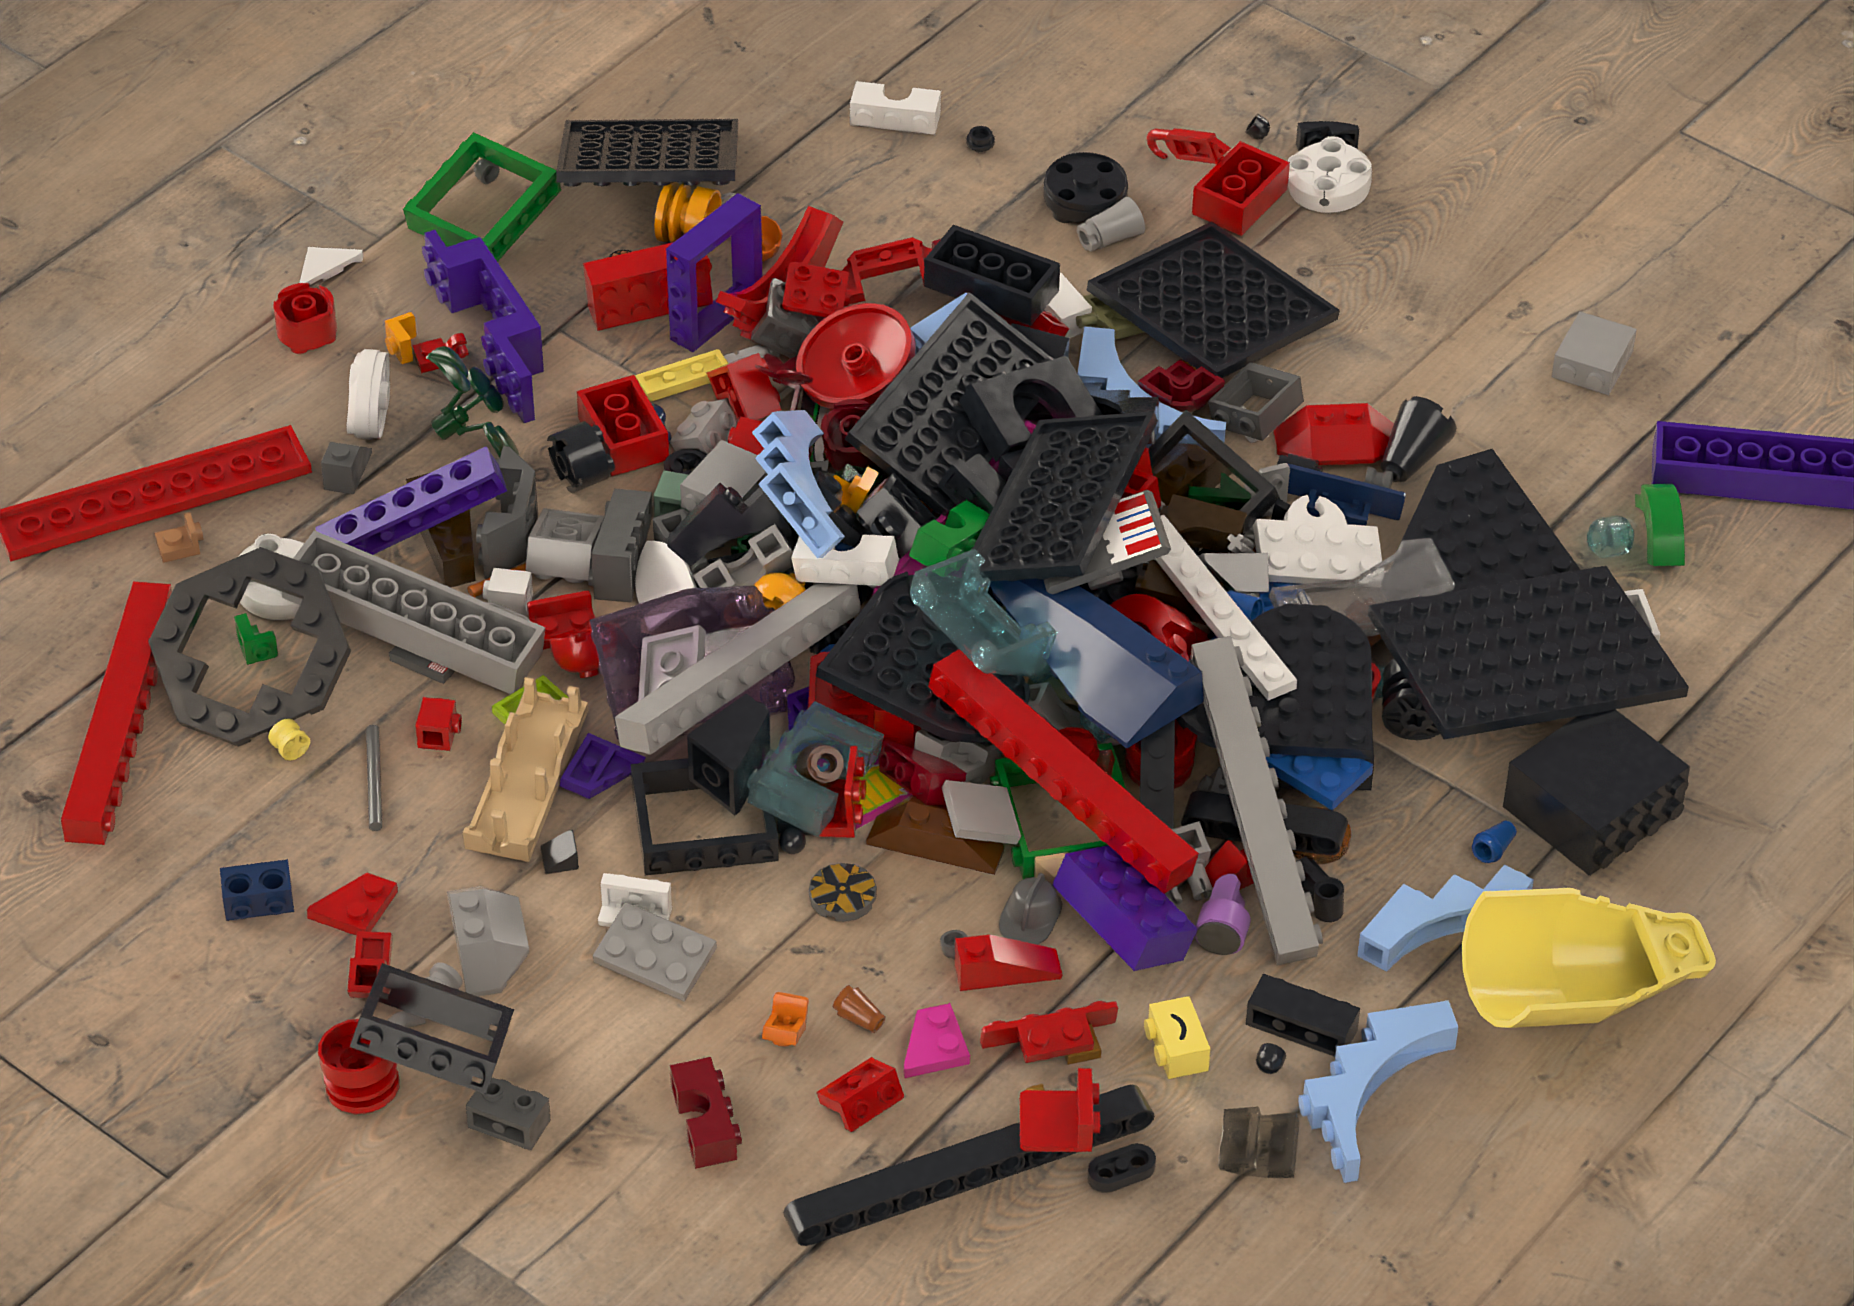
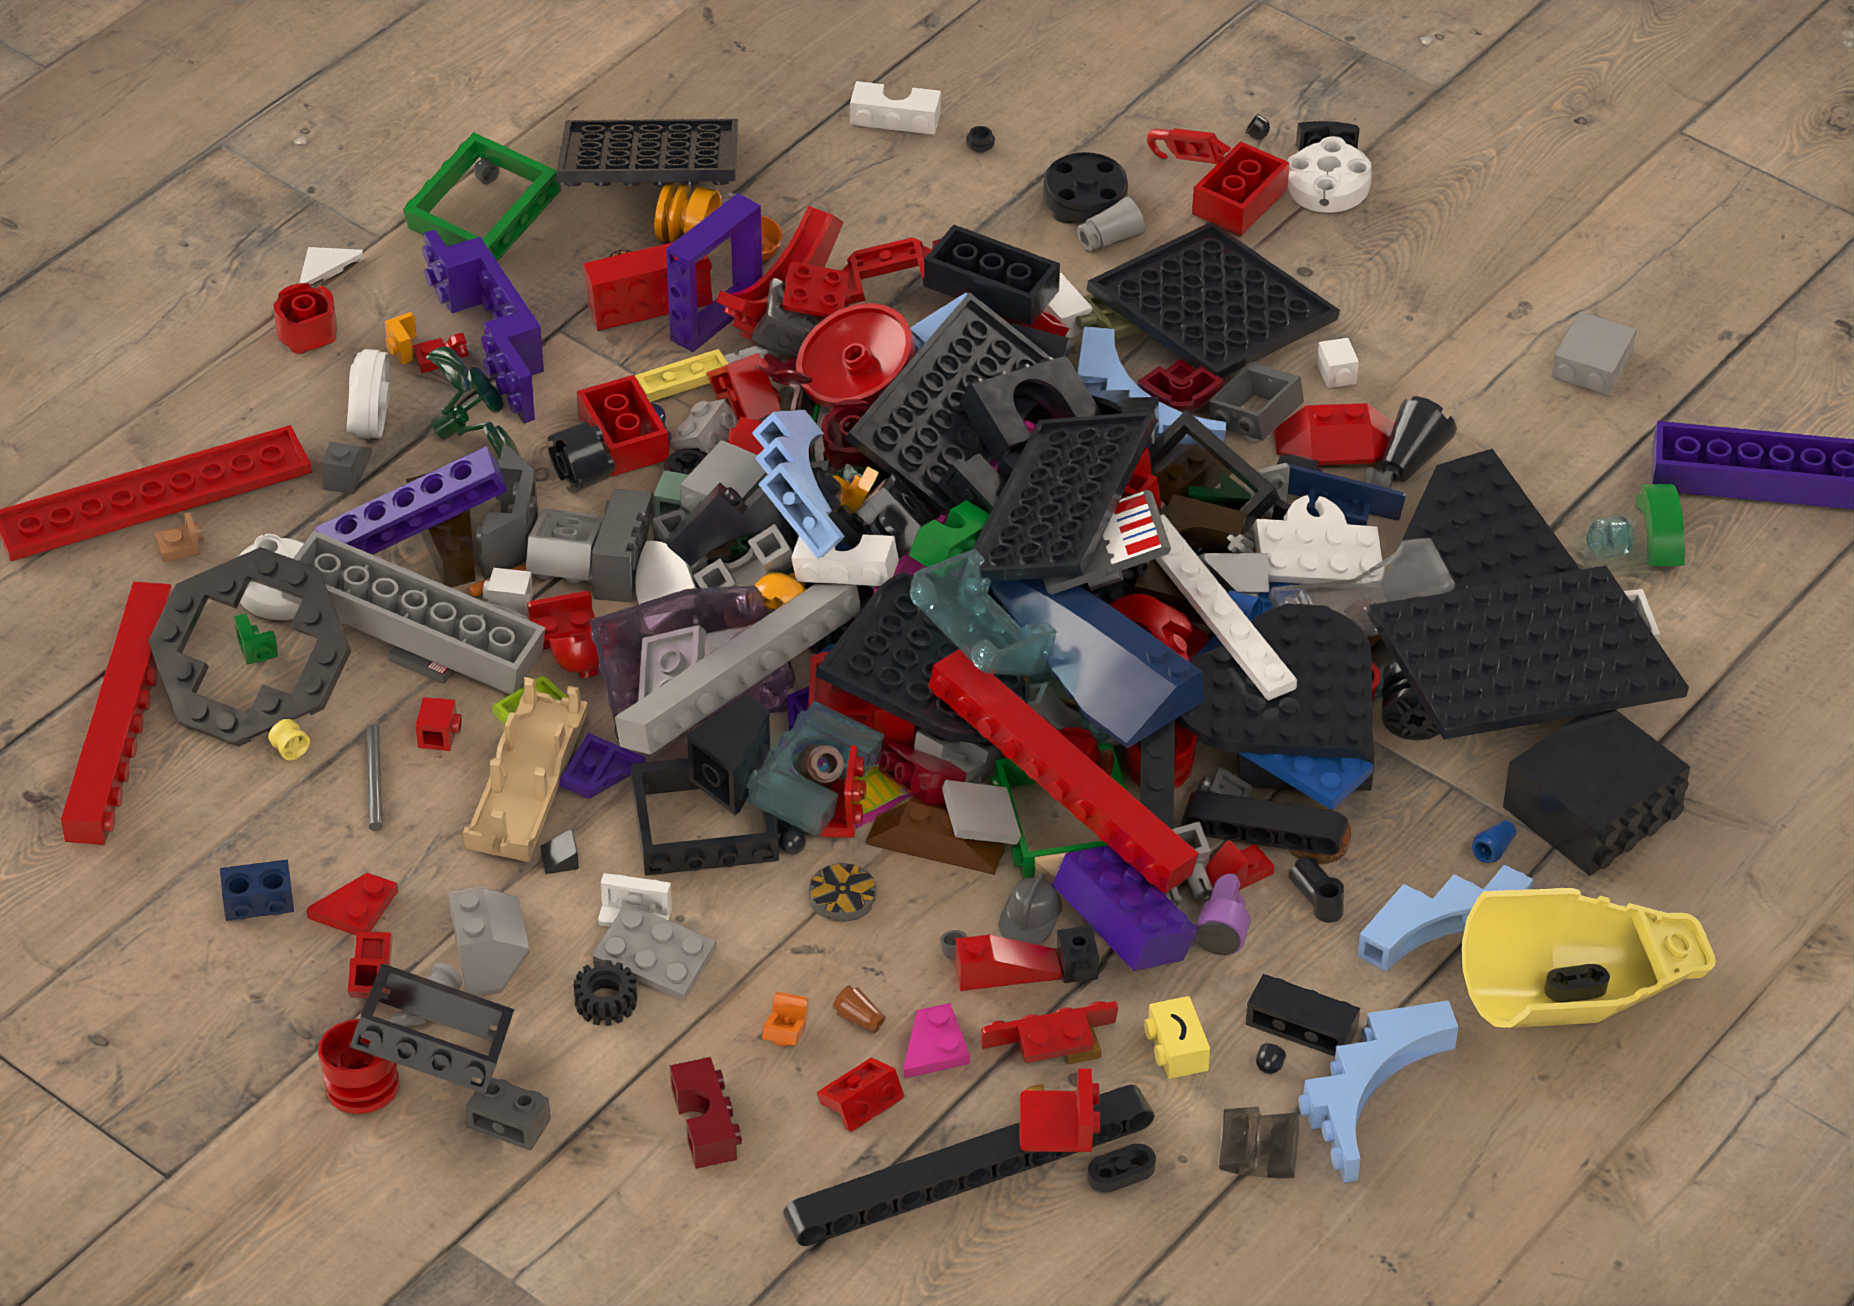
(605, 1007): none -> black tyre
(1077, 954): none -> black brick
(1255, 802): light grey brick -> none
(1337, 363): none -> white brick
(1576, 983): none -> black beam

